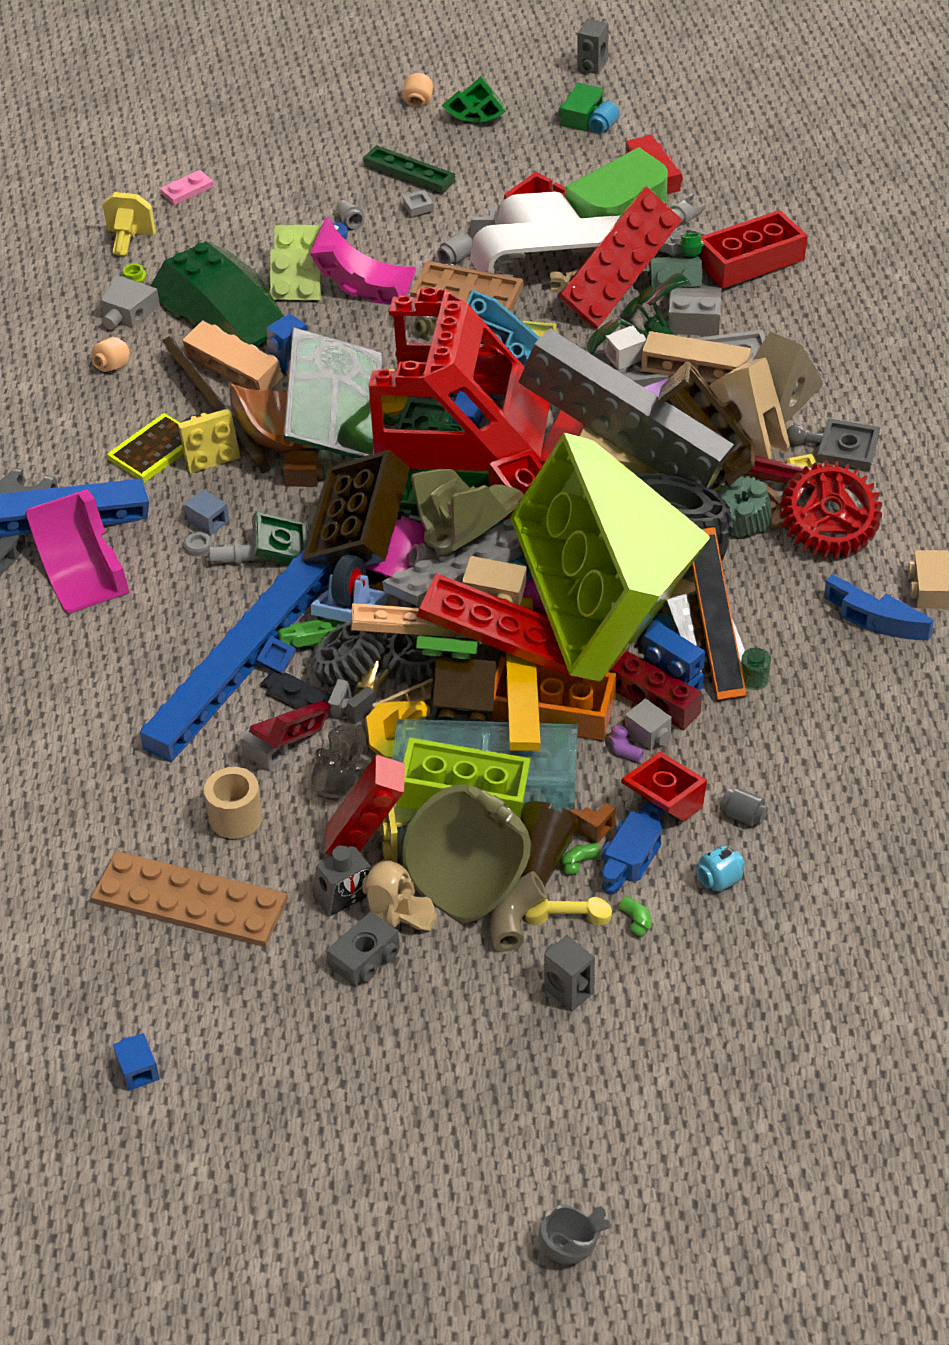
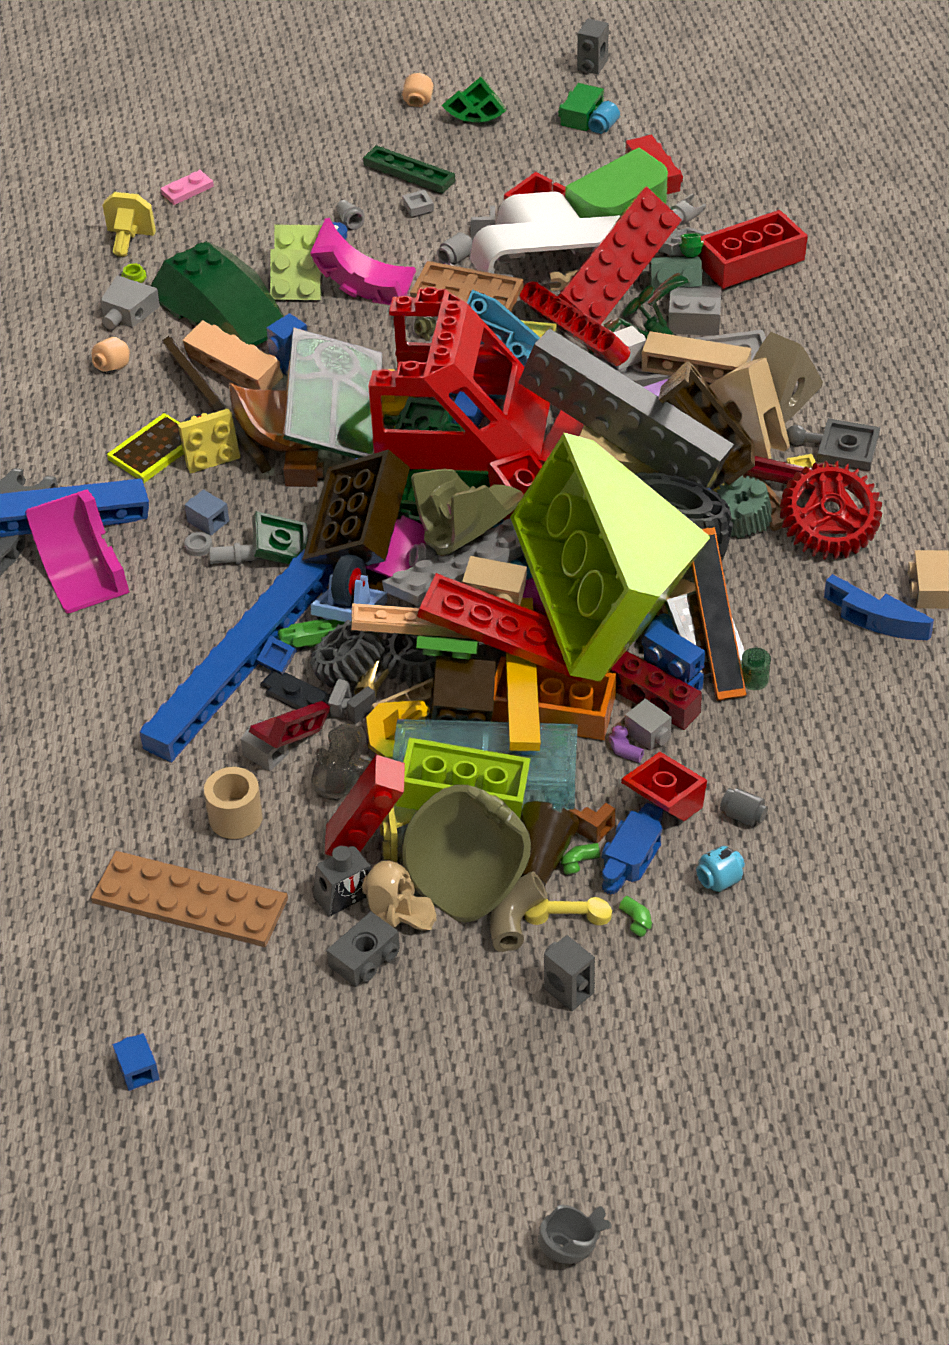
(575, 323): none -> red beam

